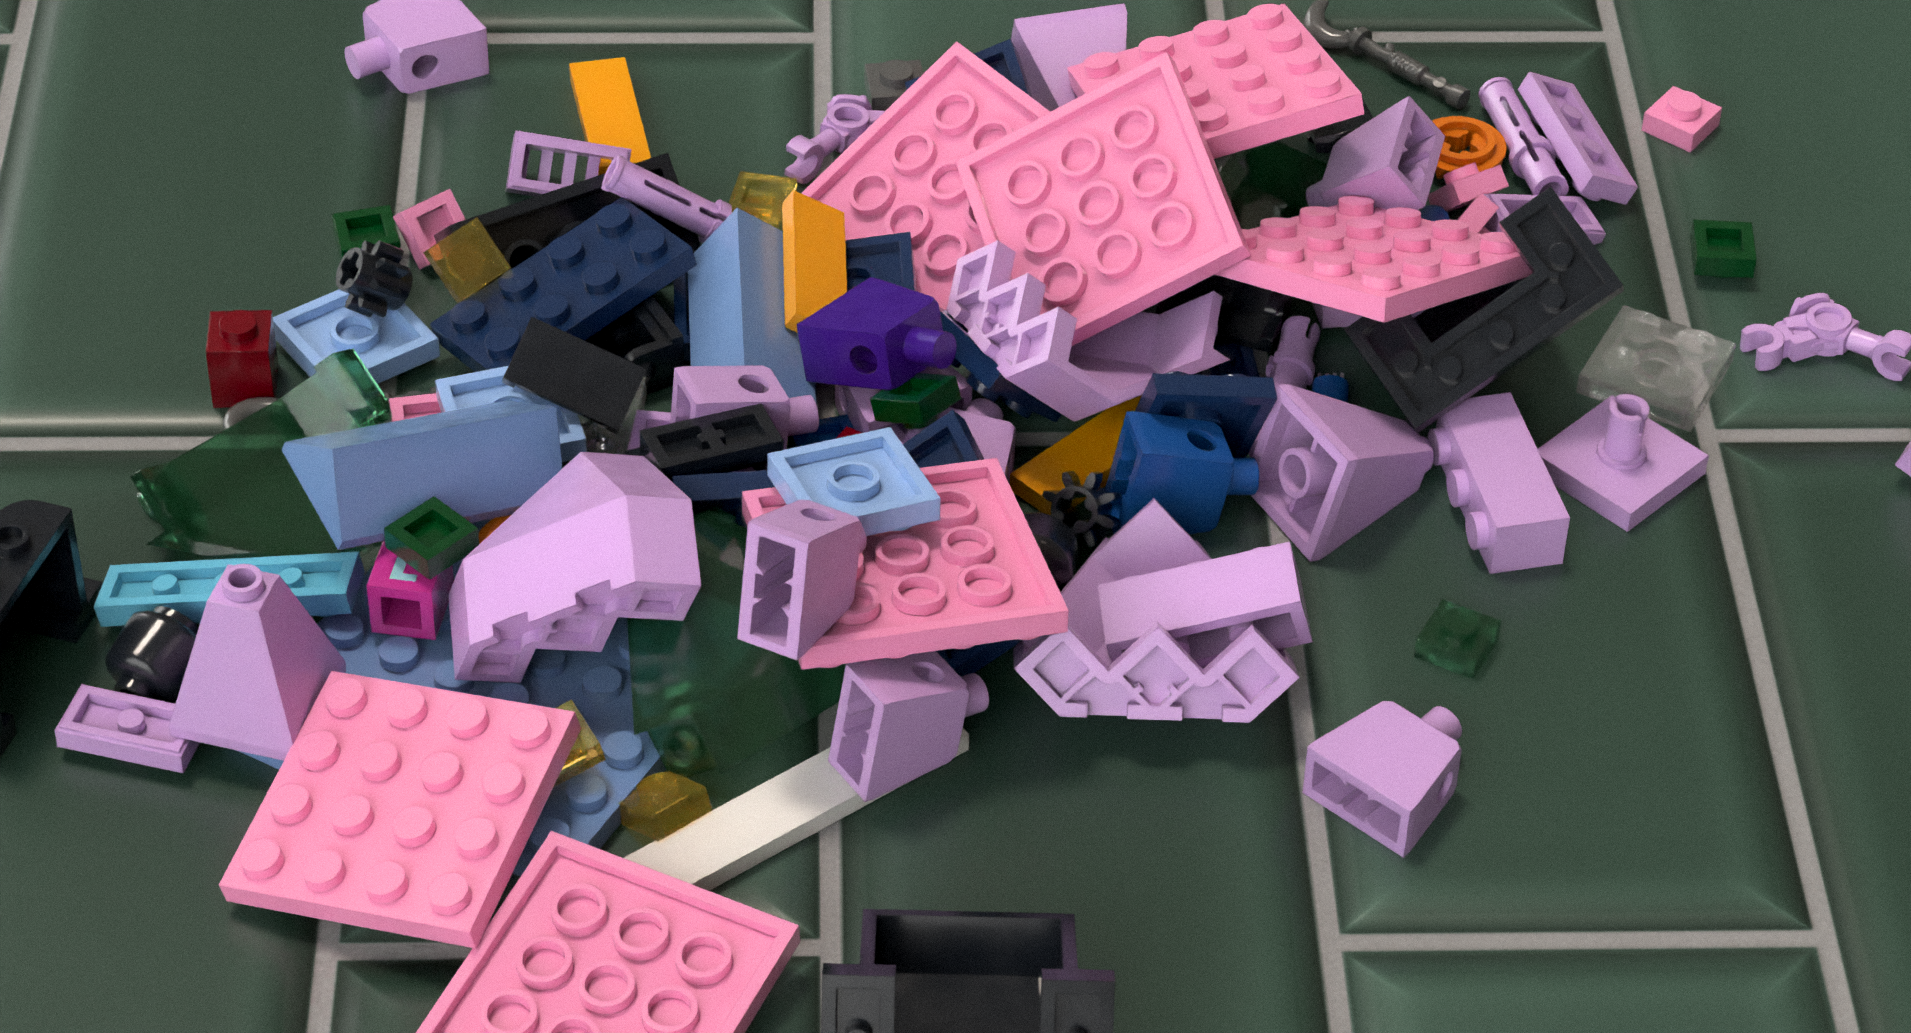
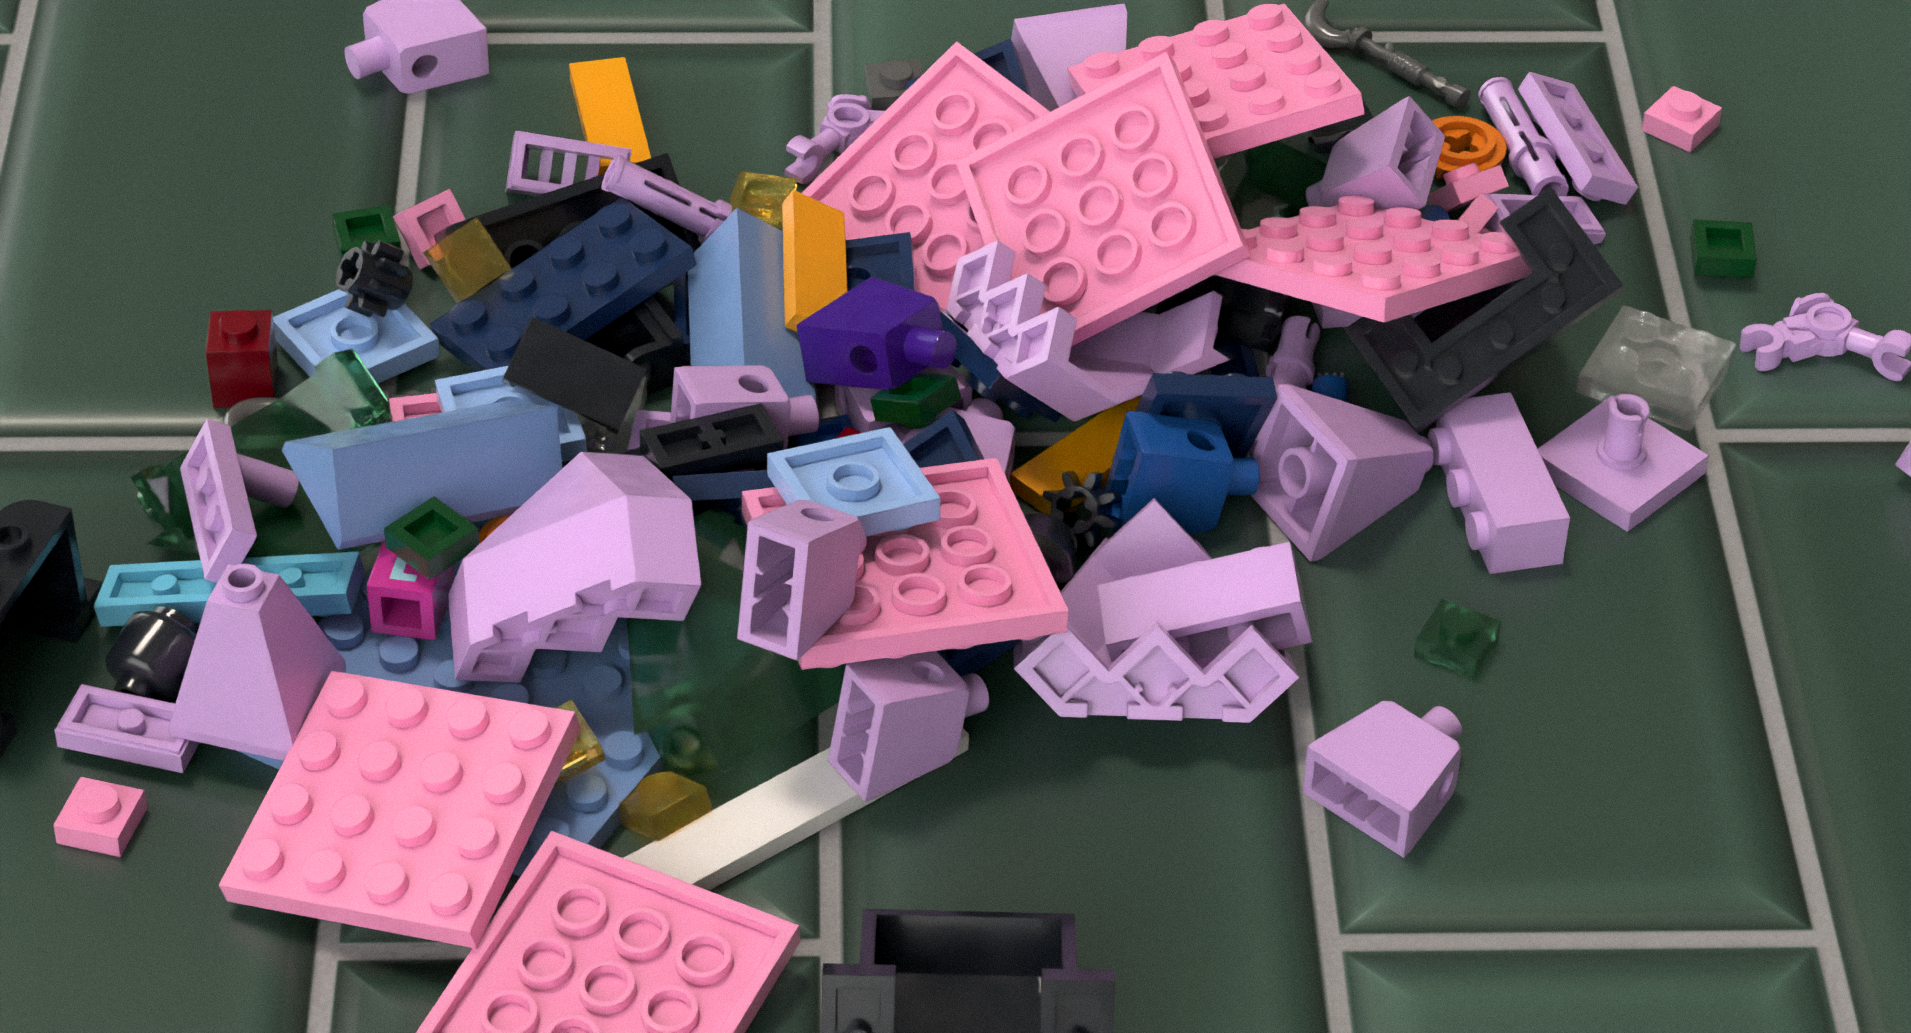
(100, 816): none -> bright pink plate
(218, 492): none -> lavender piece

